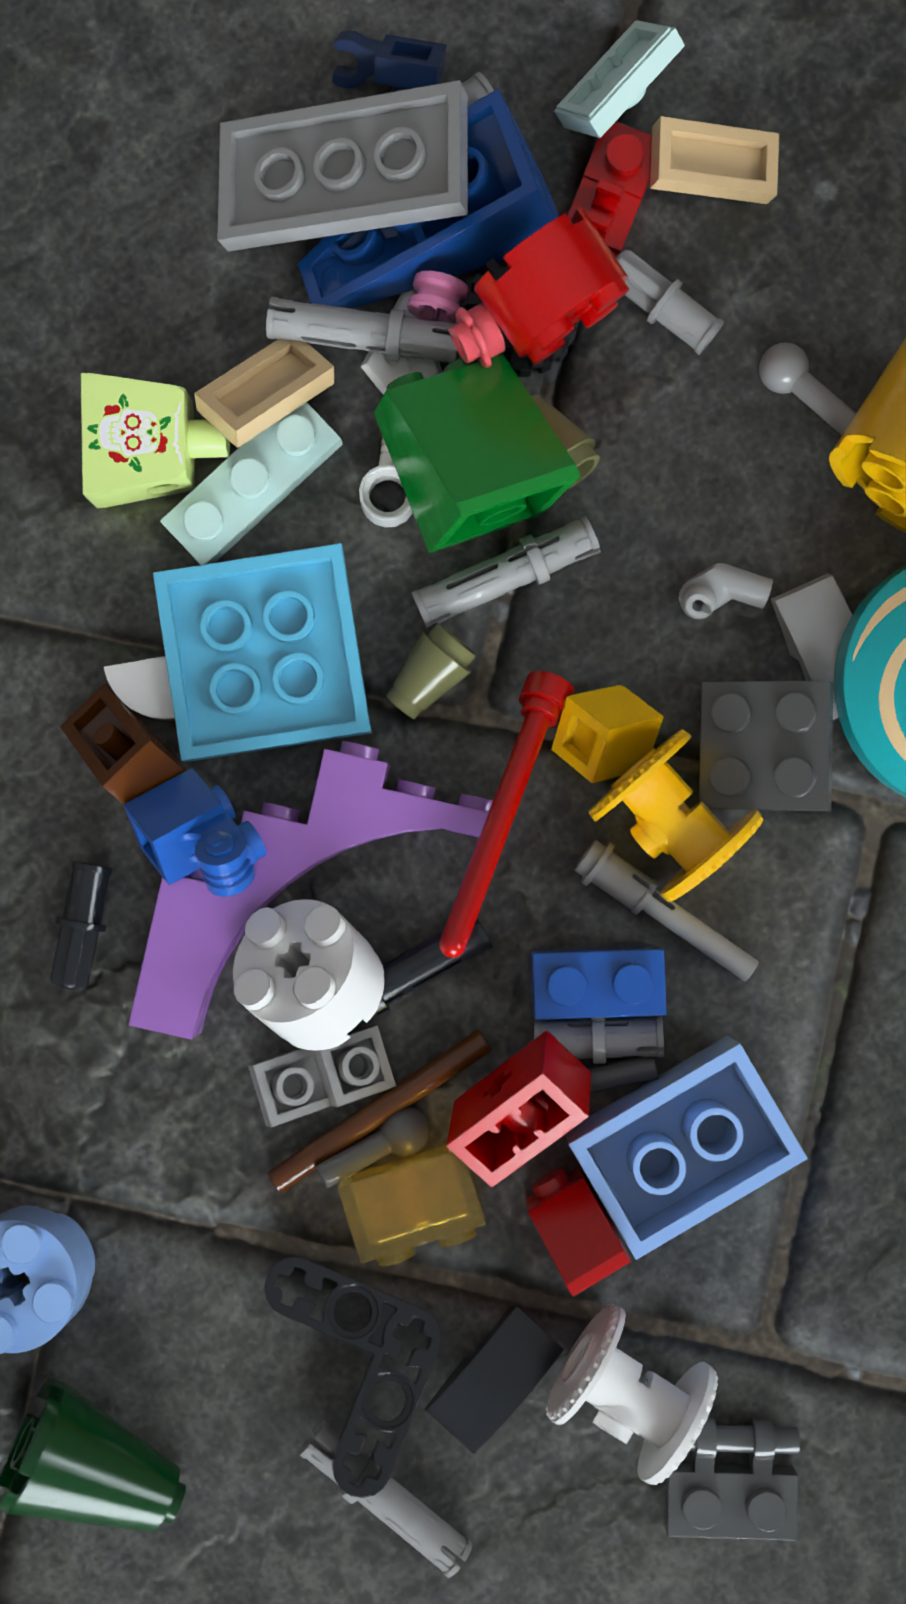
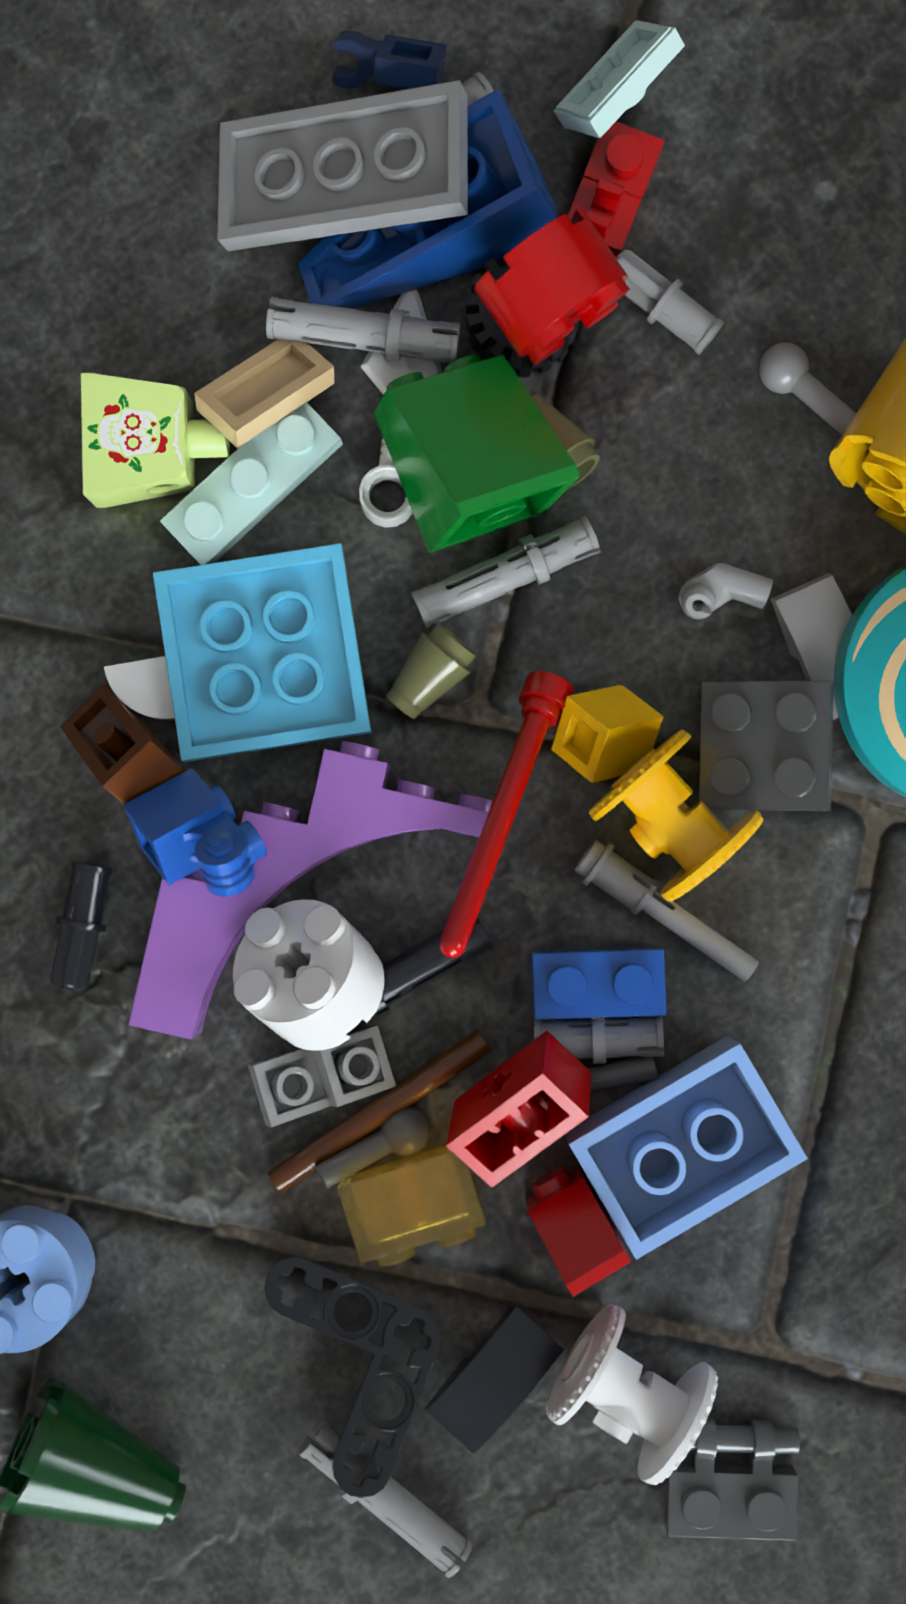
(437, 296): bright pink bush -> none
(476, 335): coral plate -> none
(714, 160): tan tile -> none

